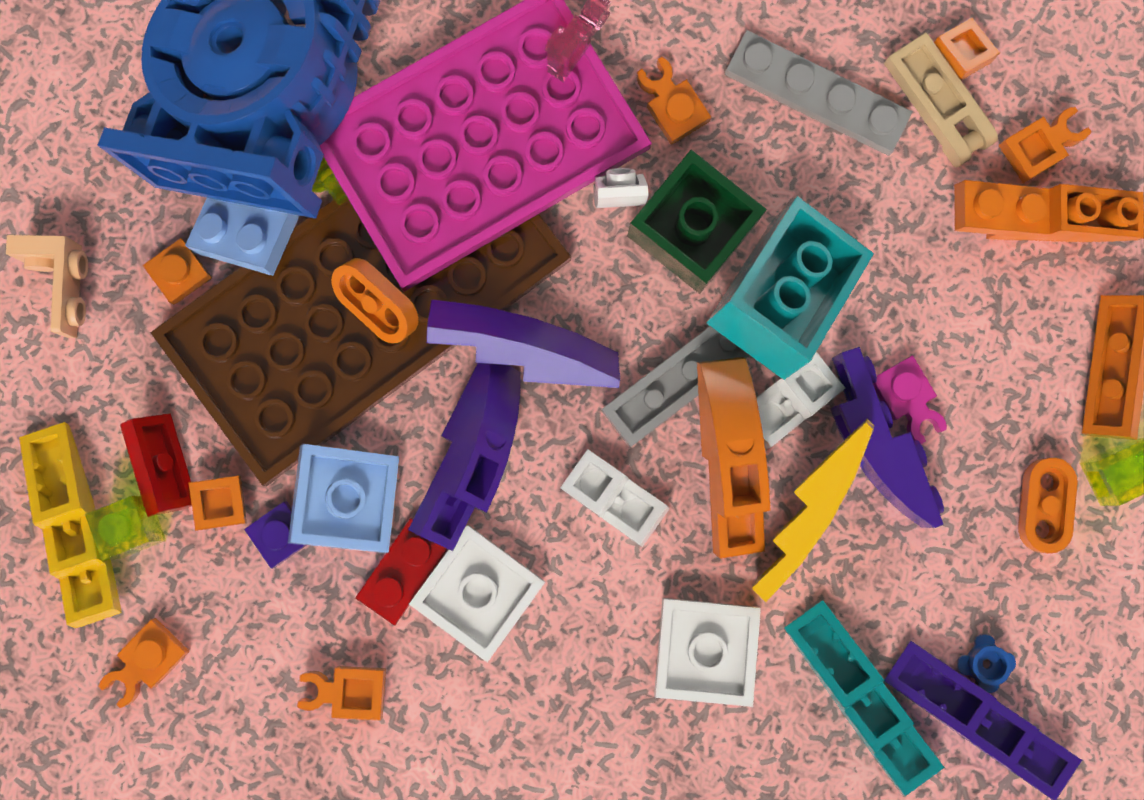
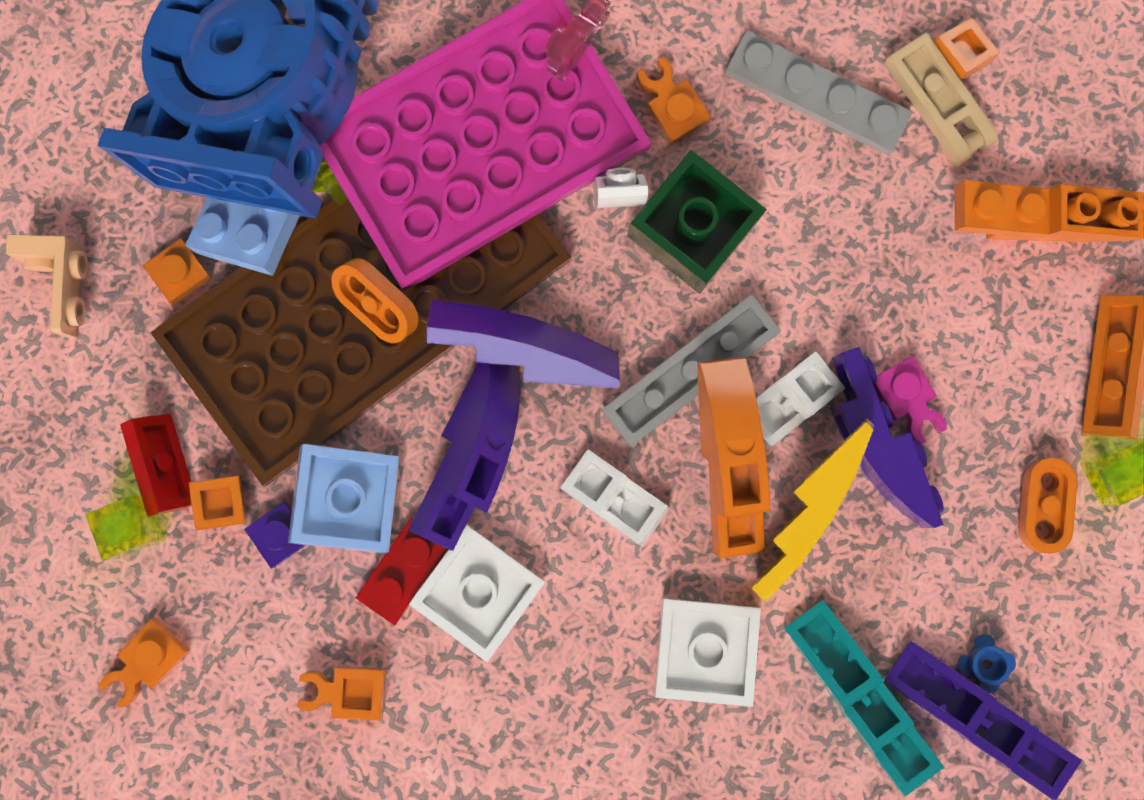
(58, 506): yellow slope -> none
(791, 289): teal brick -> none
(1040, 145): orange plate -> none

